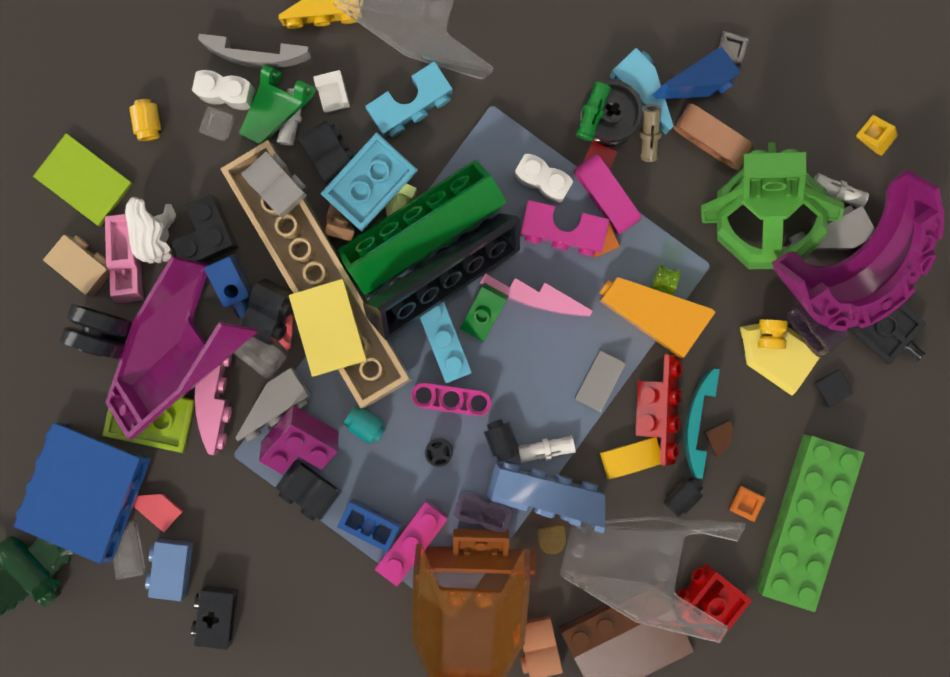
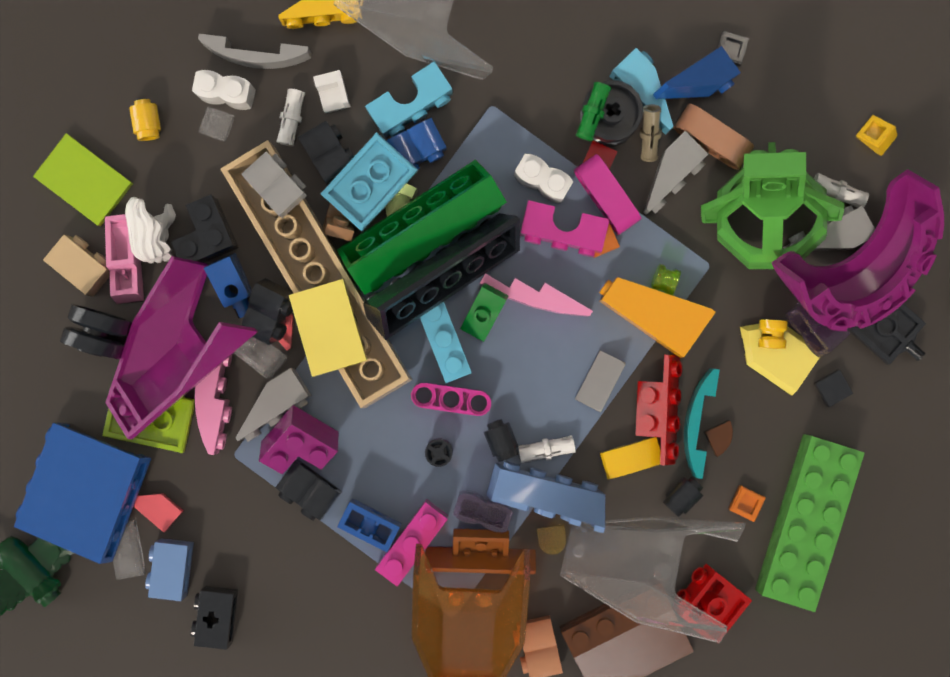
(273, 106): green flag -> none
(364, 425): teal brick -> none
(419, 143): none -> blue brick
(674, 165): none -> light grey slope

